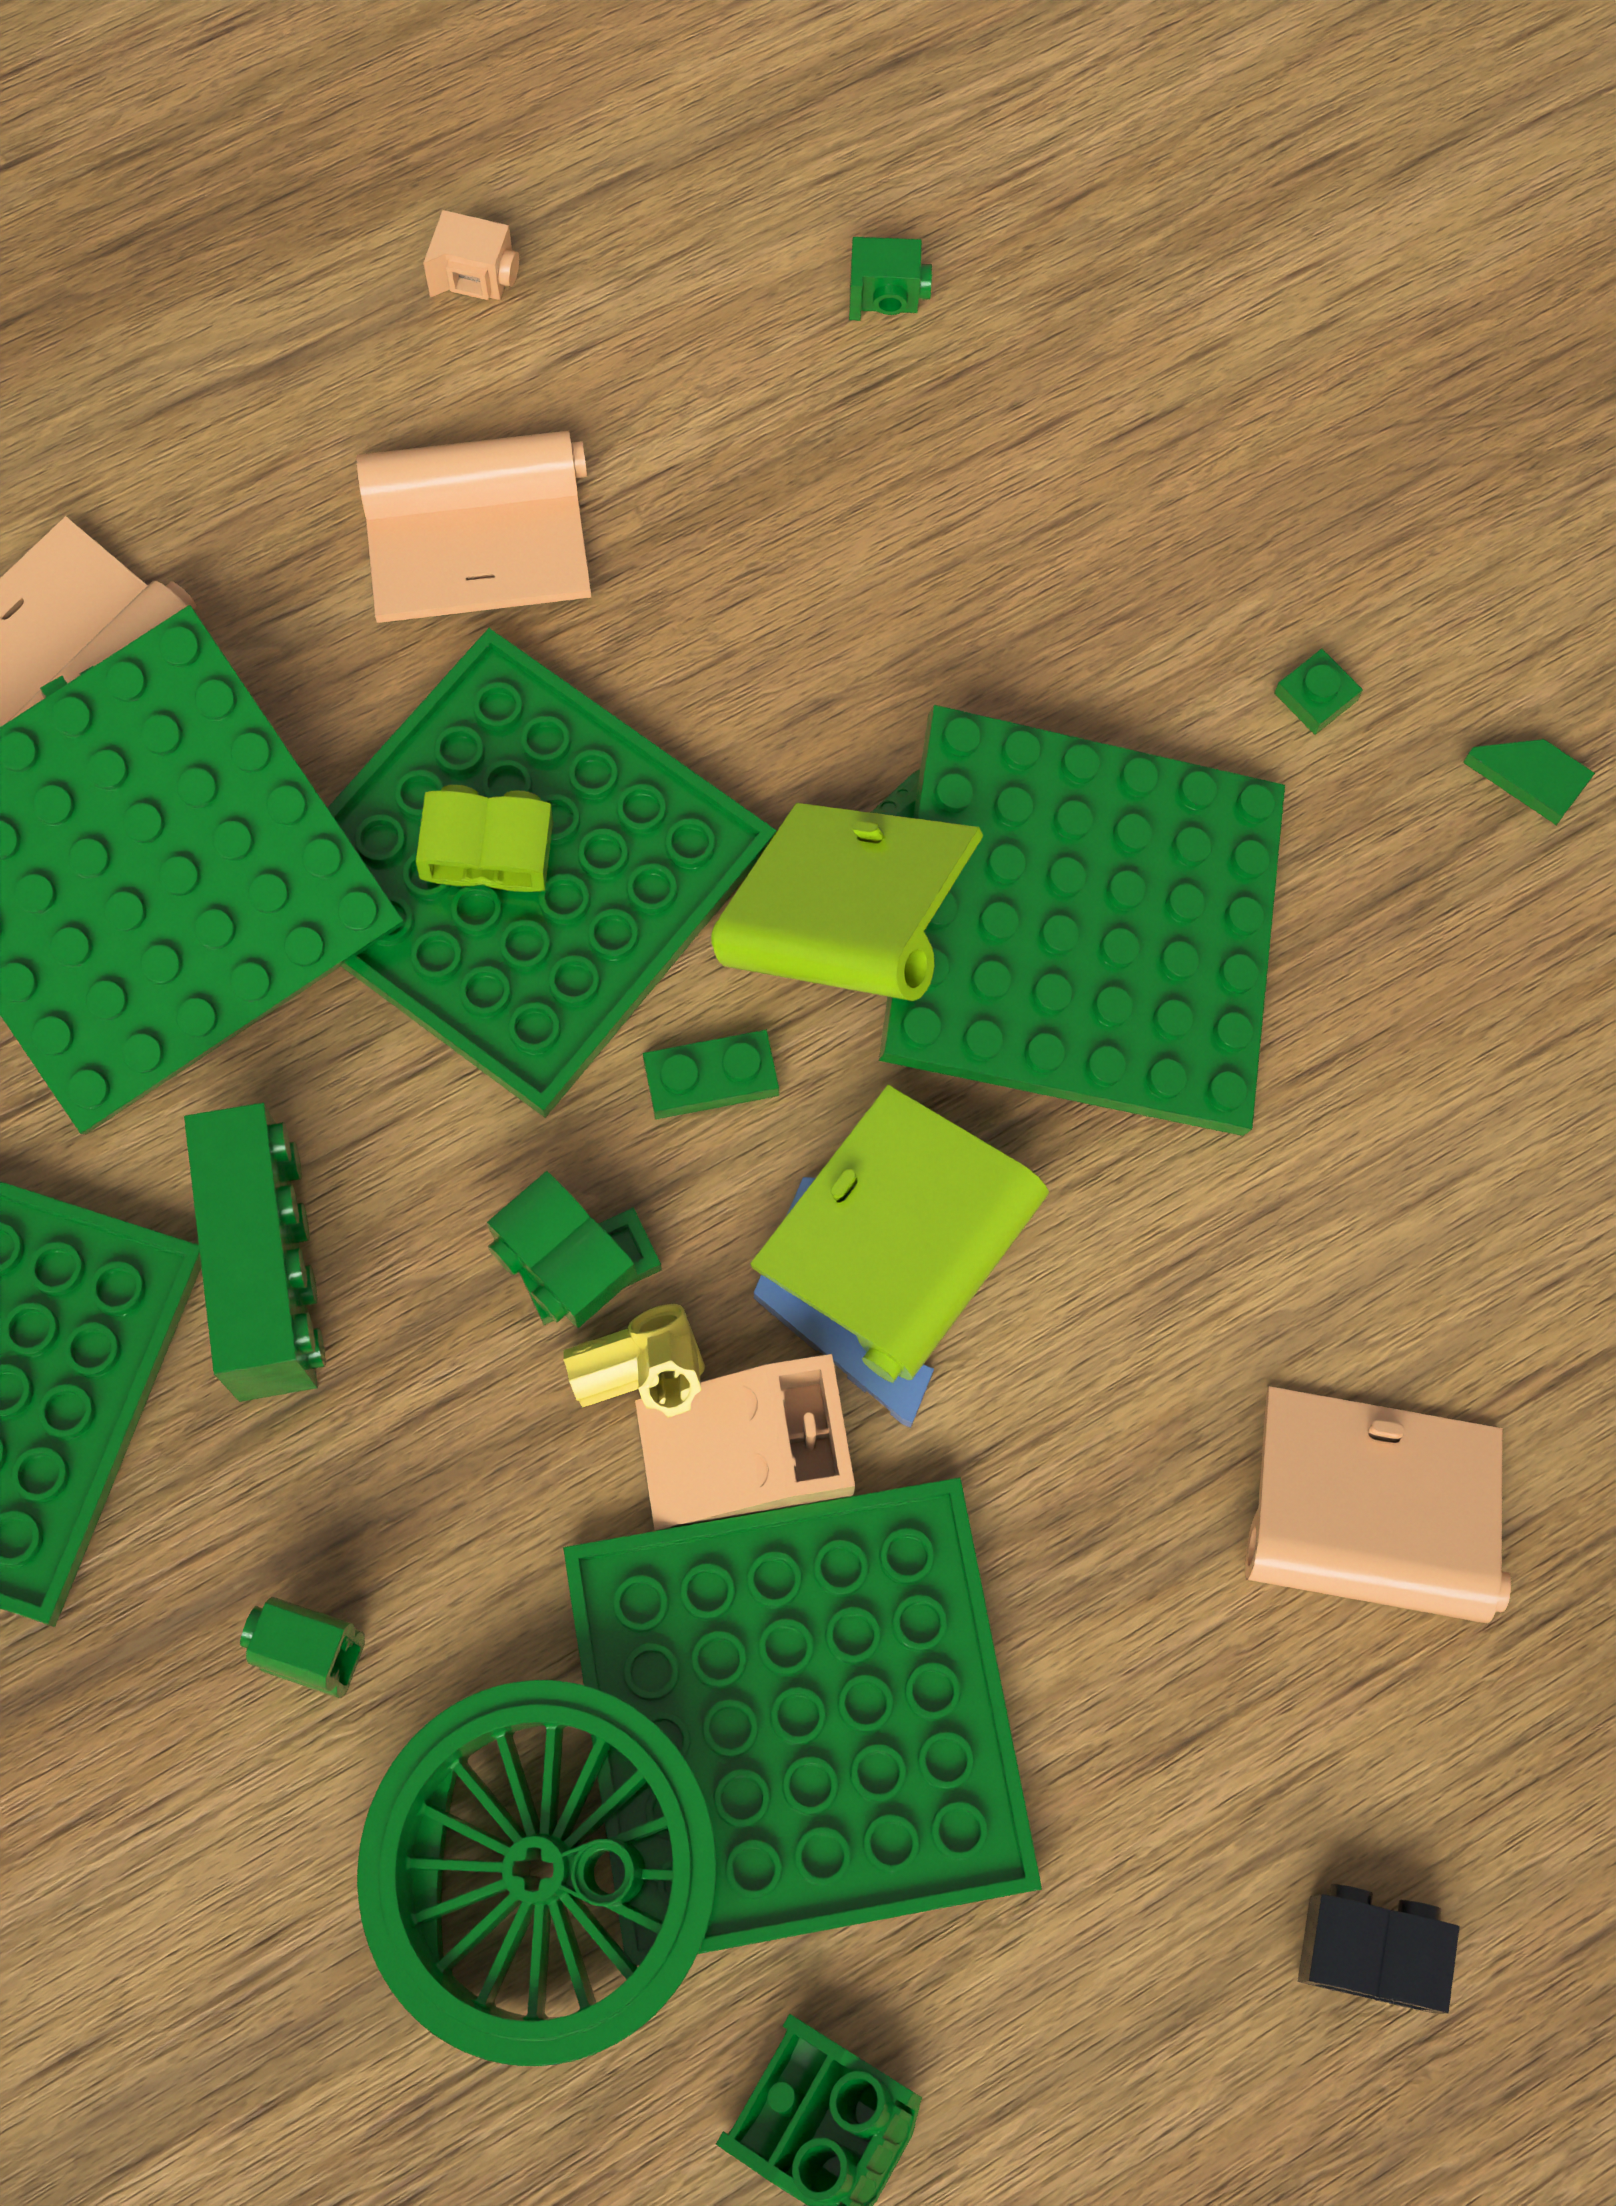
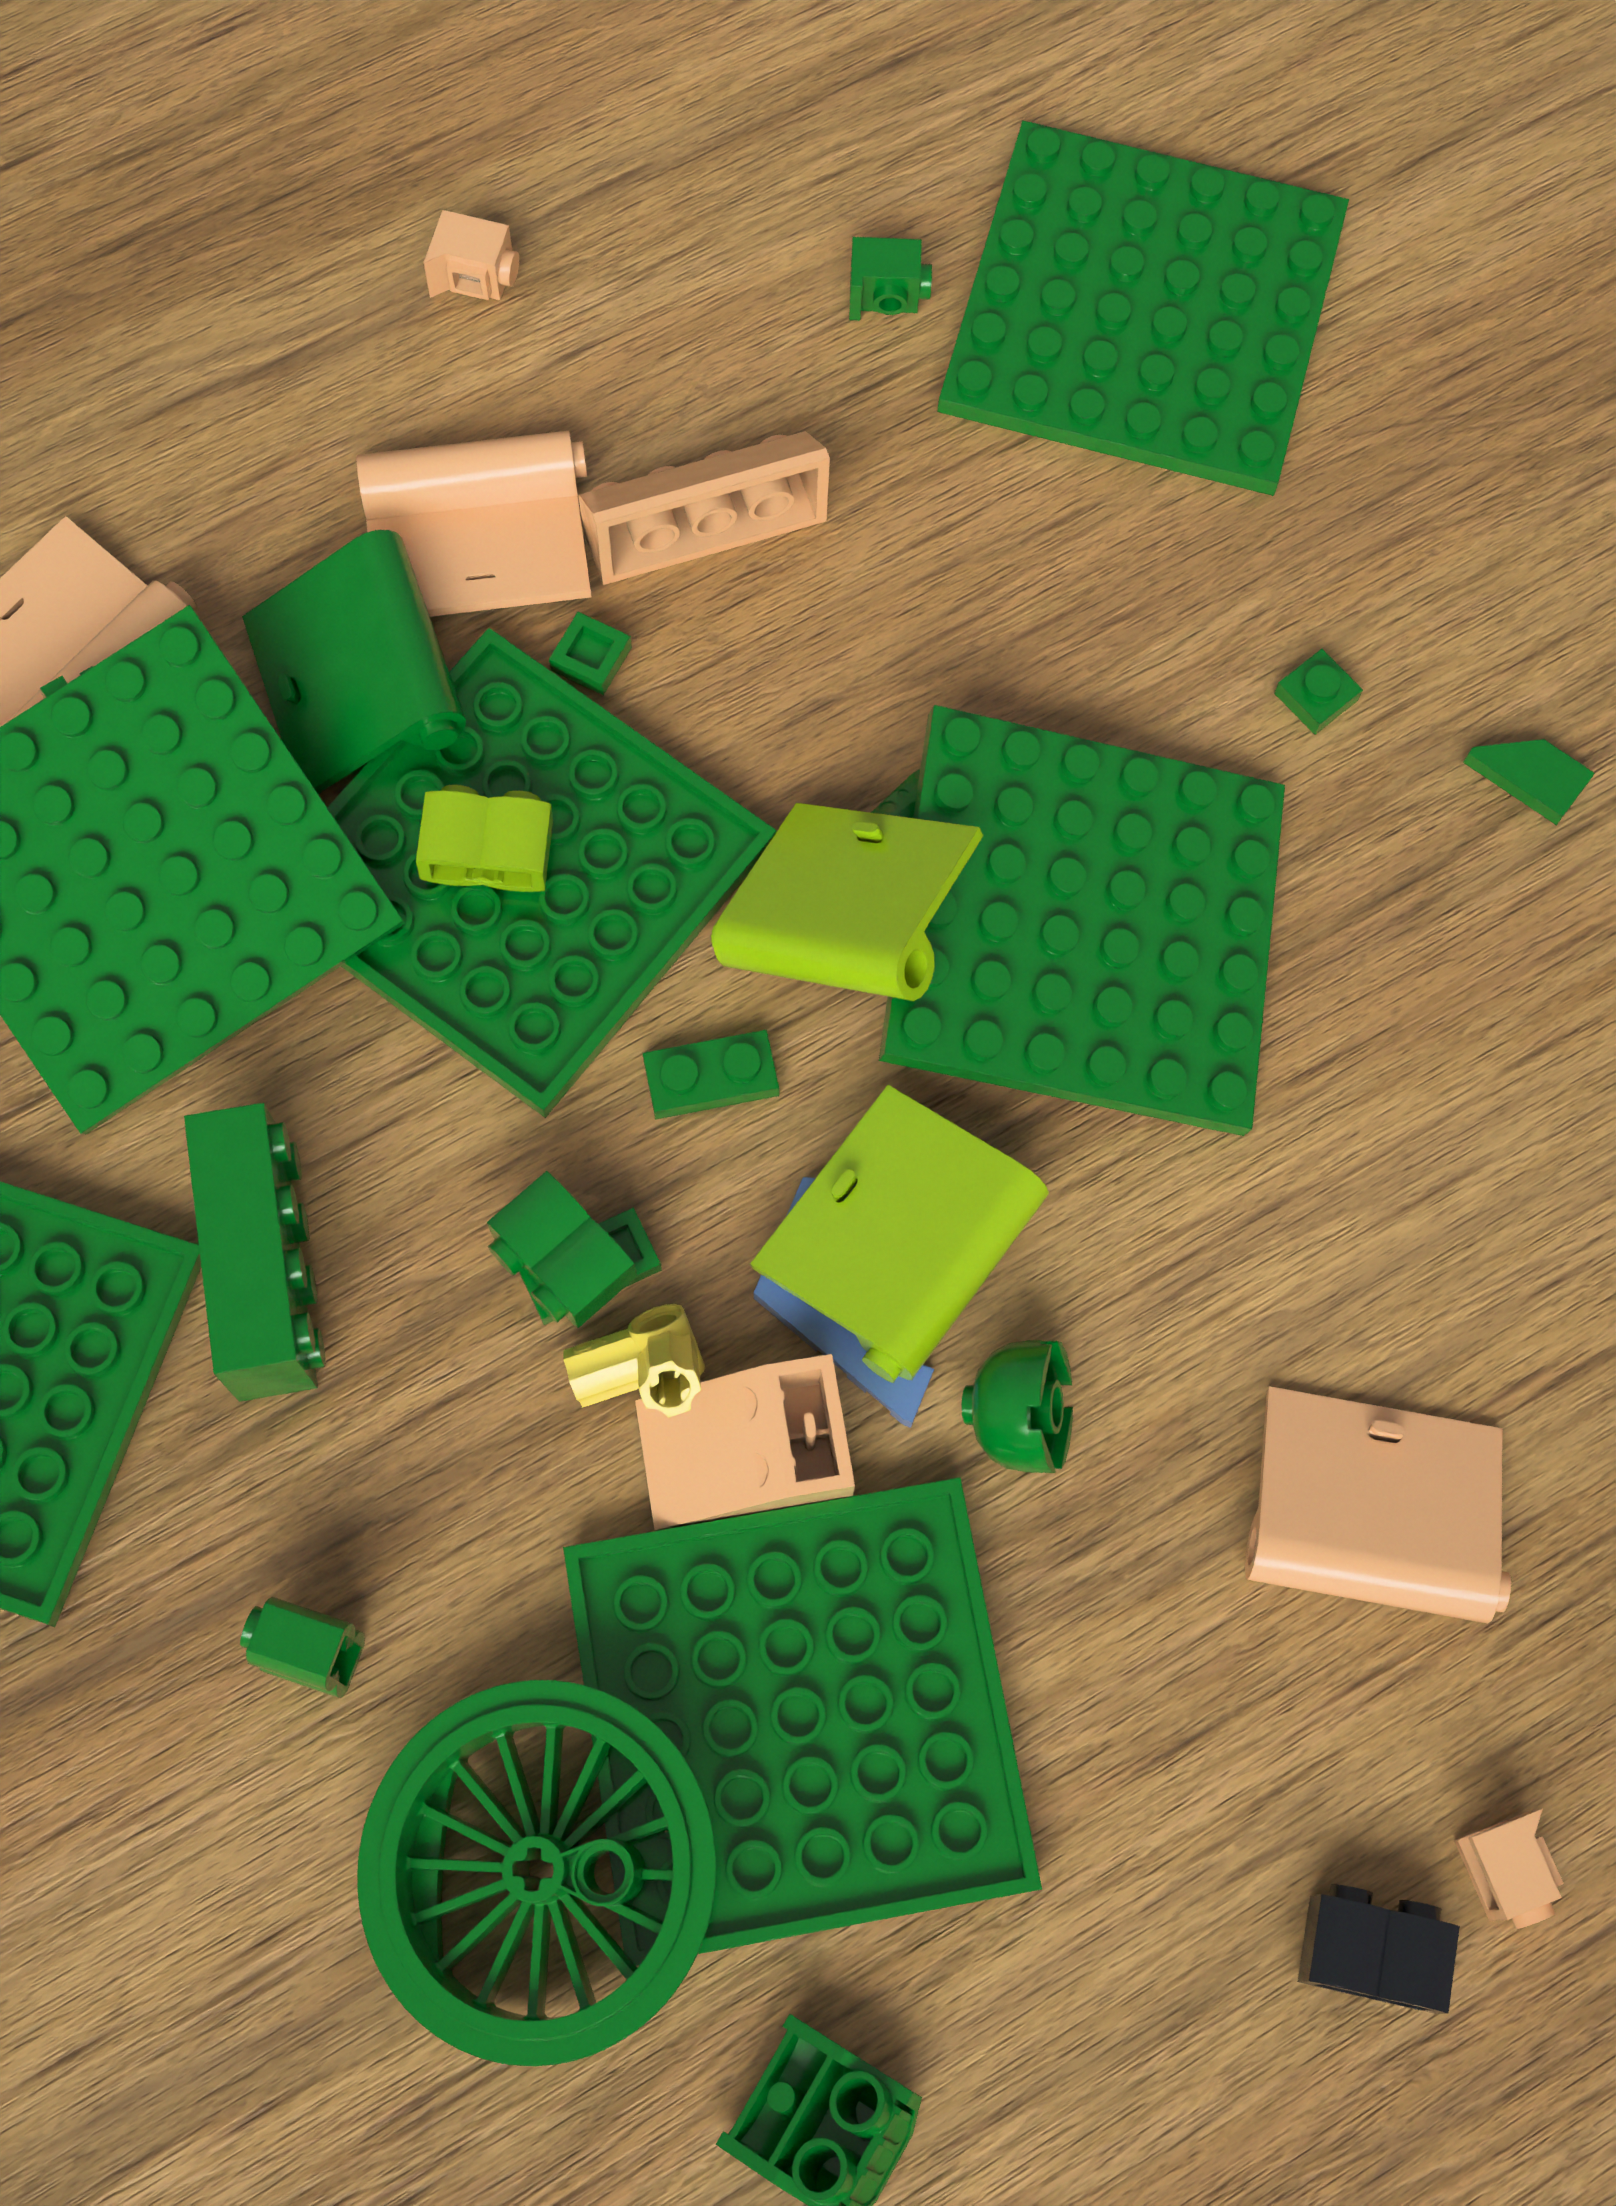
(354, 661): none -> green door
(590, 653): none -> green plate
(706, 506): none -> light nougat slope
(1021, 1406): none -> green cylinder
(1145, 307): none -> green plate
(1512, 1870): none -> light nougat window

